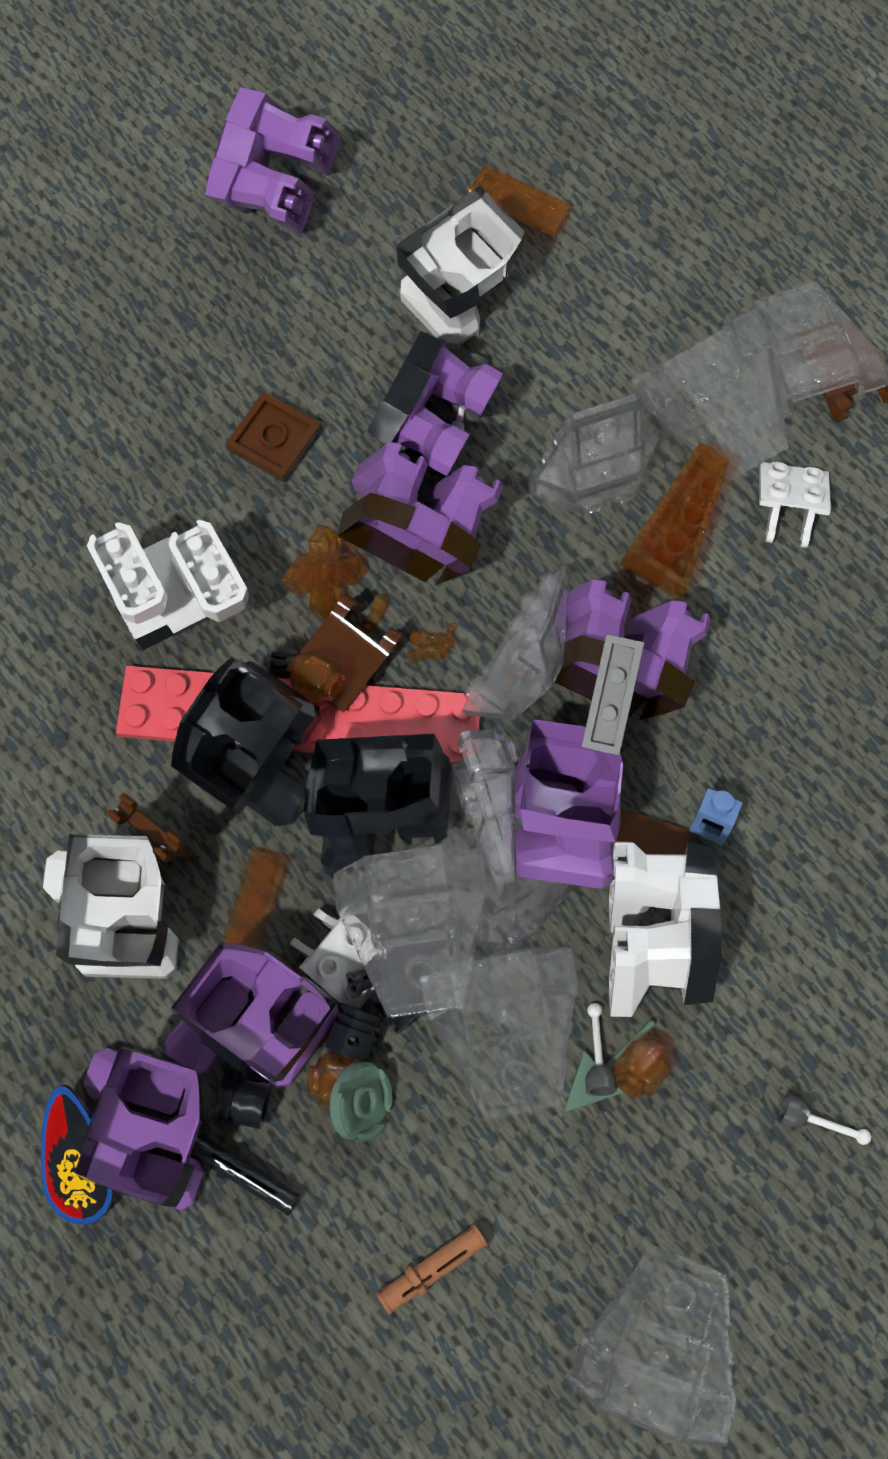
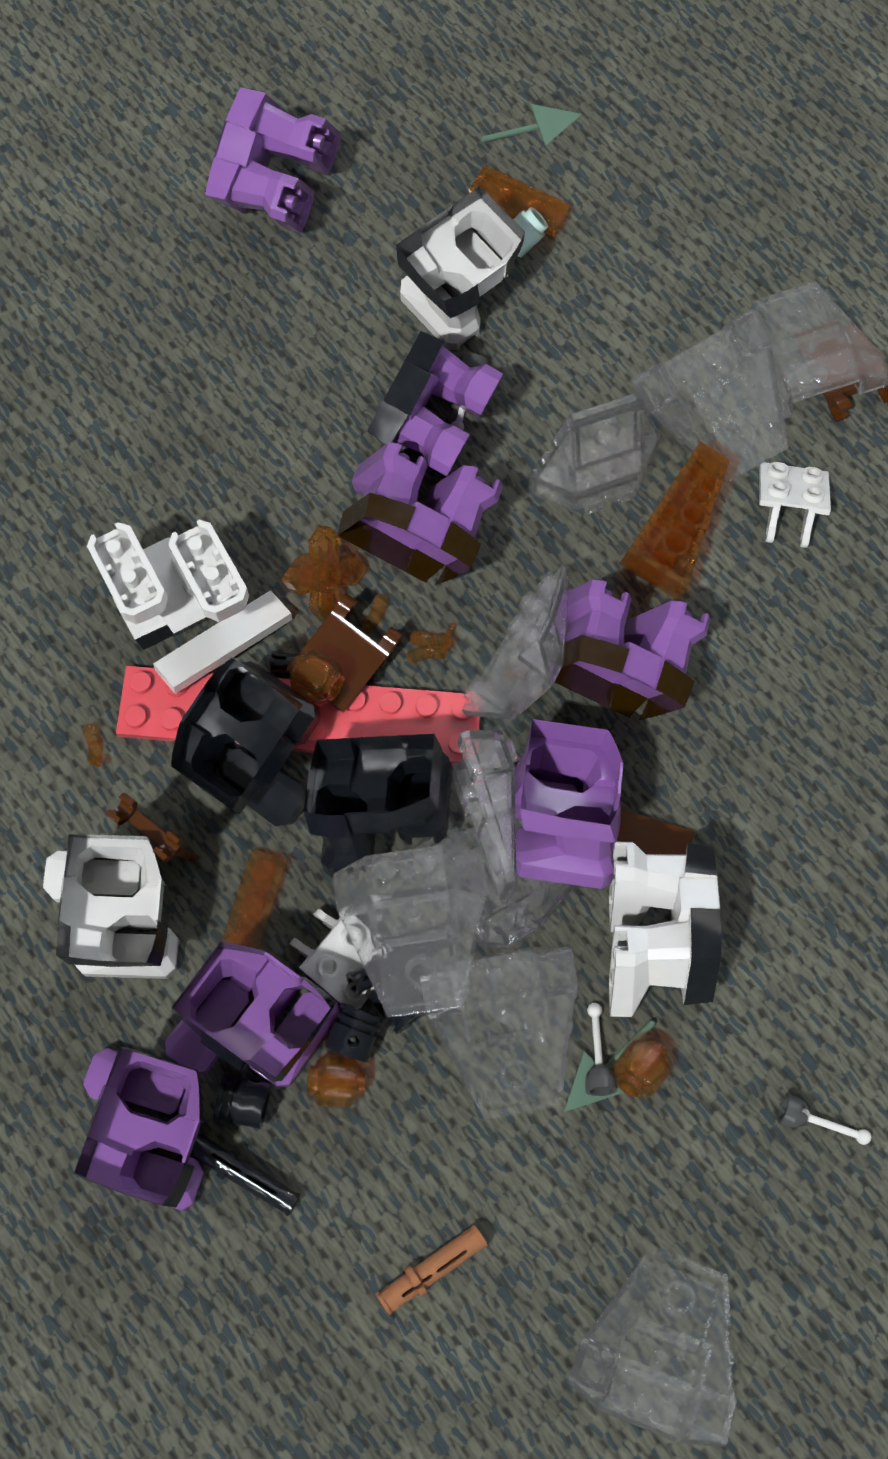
(61, 1146): shield -> none
(94, 744): none -> clear orange piece
(222, 641): none -> white tile
(273, 436): reddish brown plate -> none
(360, 1101): sand green tile -> none
(534, 227): none -> light aqua brick
(548, 121): none -> sand green piece
(612, 694): light grey plate -> none
(719, 808): medium blue brick -> none

